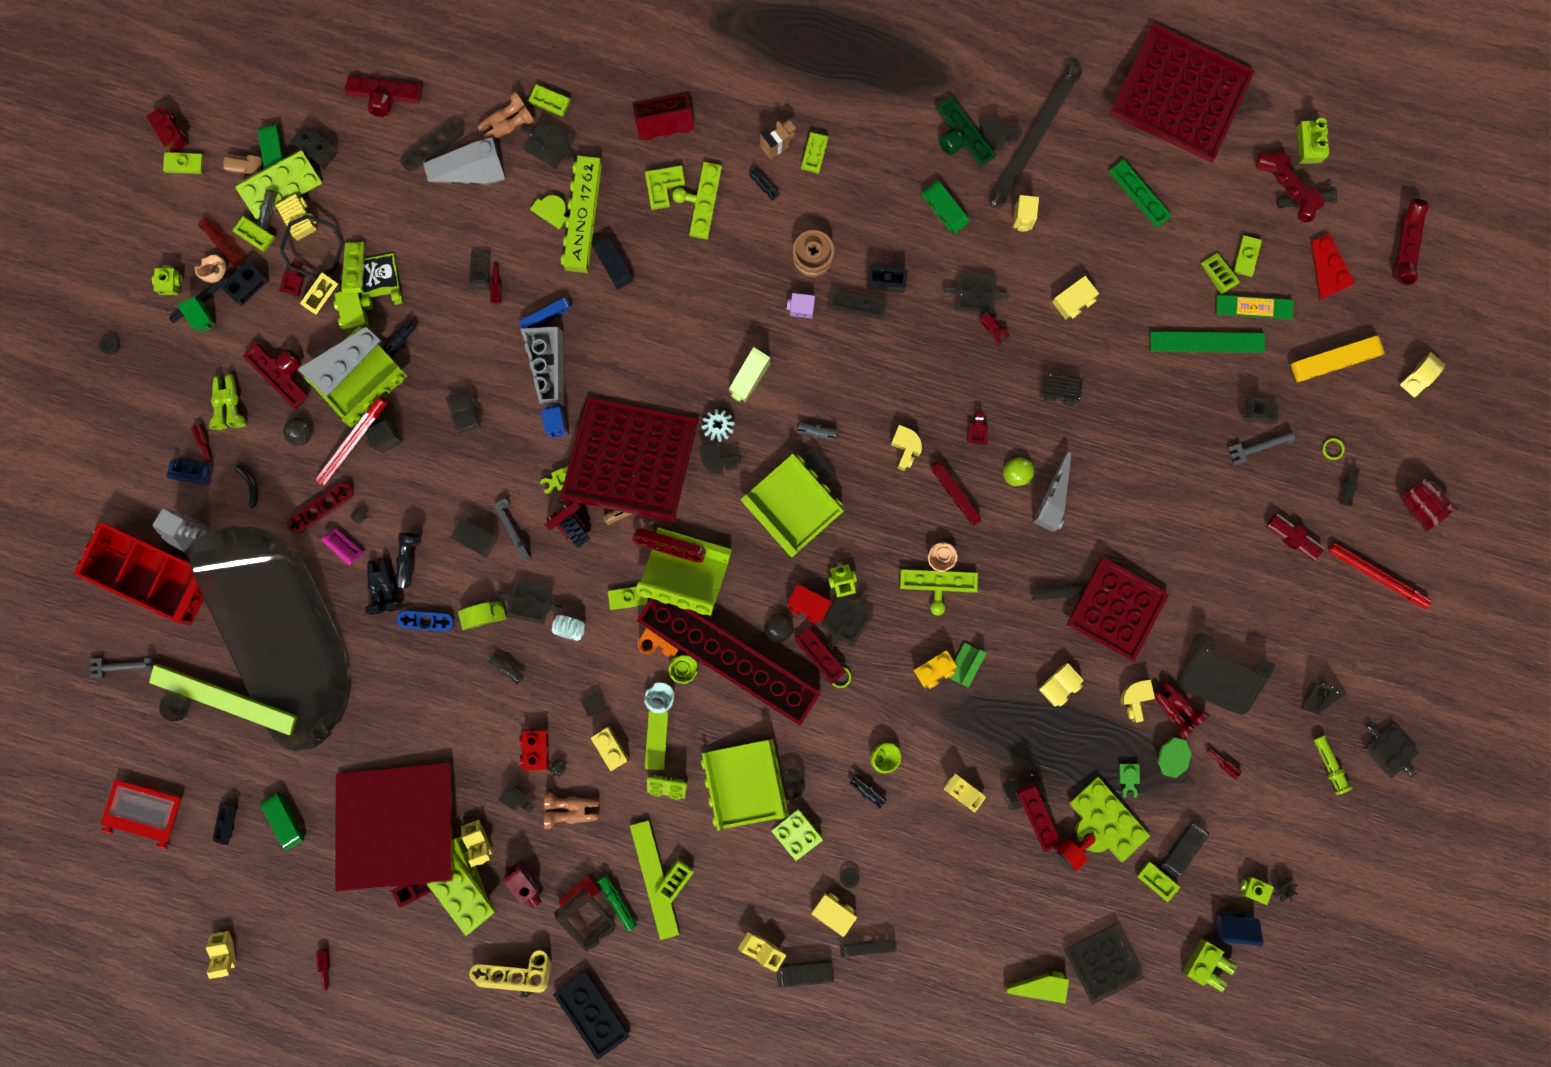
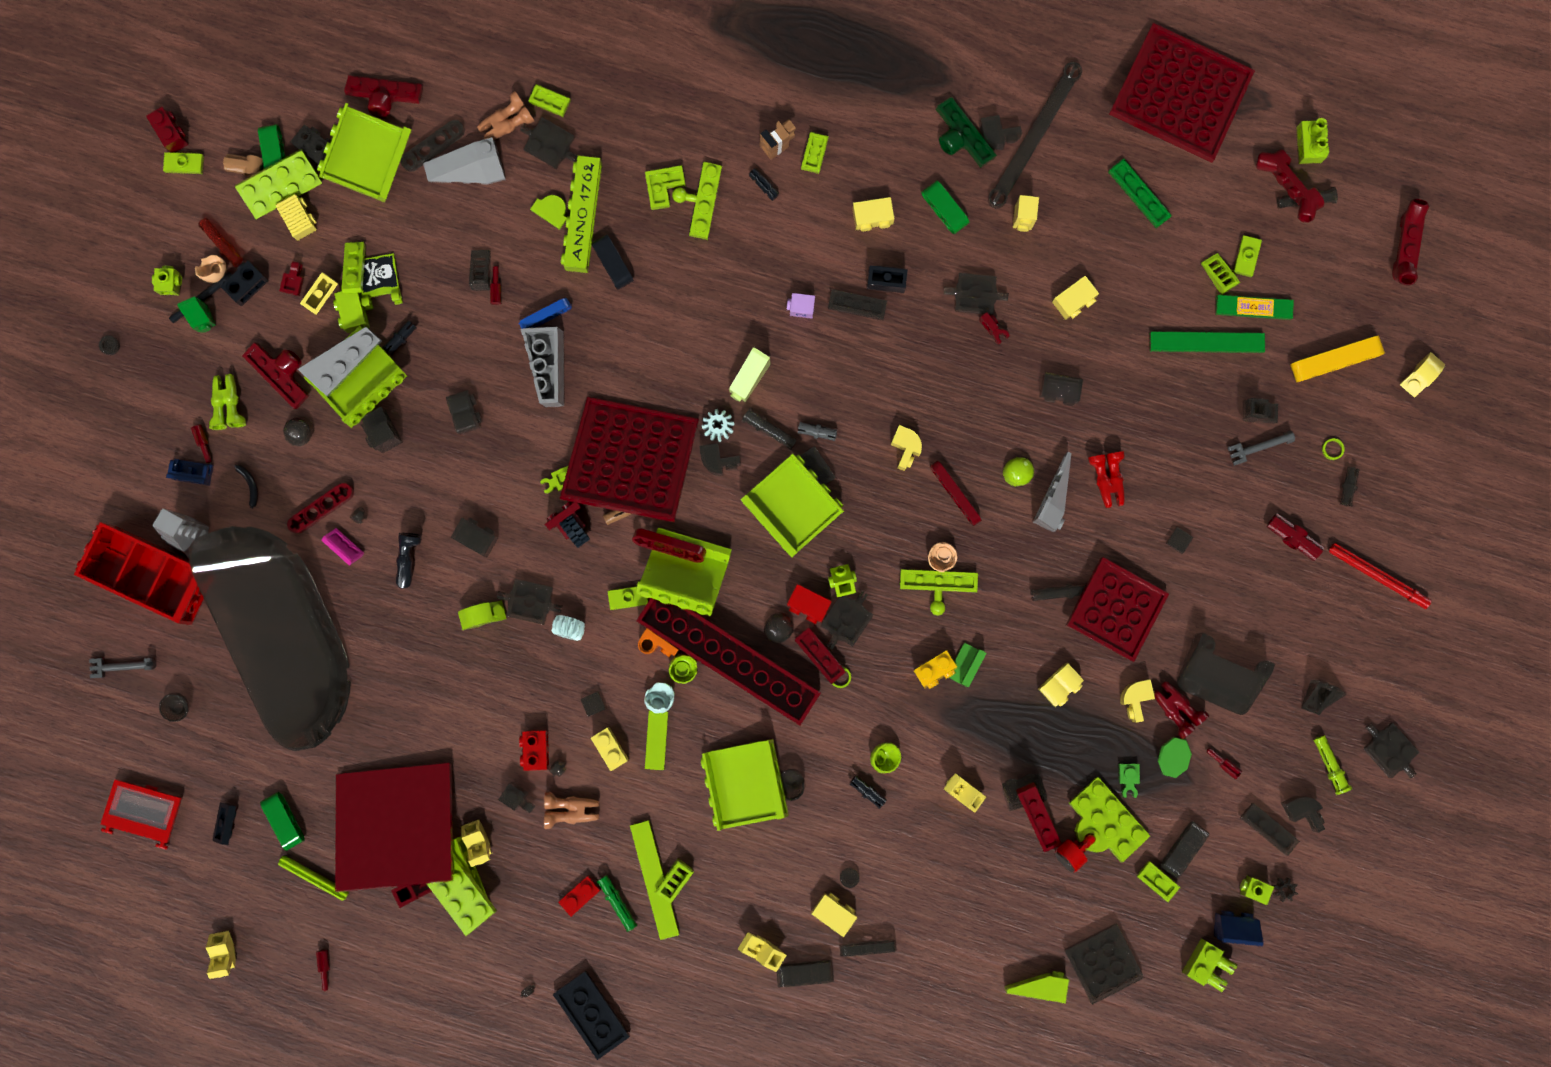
(223, 699): tile -> none
(253, 234): lime plate -> none
(266, 209): clear smoke pin -> none
(311, 876): none -> lime axle
(319, 221): black piece -> none
(351, 440): axle -> none
(363, 153): none -> lime panel
(381, 581): black piece -> none
(411, 625): blue beam -> none
(500, 508): dark grey hinge -> none
(505, 668): clear smoke pin -> none
(509, 974): light yellow beam -> none
(519, 877): dark red torso -> none
(554, 422): blue brick -> none
(572, 906): clear smoke window -> none
(663, 116): dark red slope -> none
(674, 789): lime hinge -> none
(761, 424): none -> clear smoke pin
(797, 835): lime hinge -> none
(811, 242): medium nougat wheel -> none
(873, 214): none -> light yellow brick
(978, 432): dark red plate -> none
(1110, 484): none -> red piece
(1179, 540): none -> clear smoke tile
(1269, 829): none -> clear smoke plate
(1301, 807): none -> clear smoke brick
(1330, 267): red wing -> none
(1428, 504): dark red piece -> none

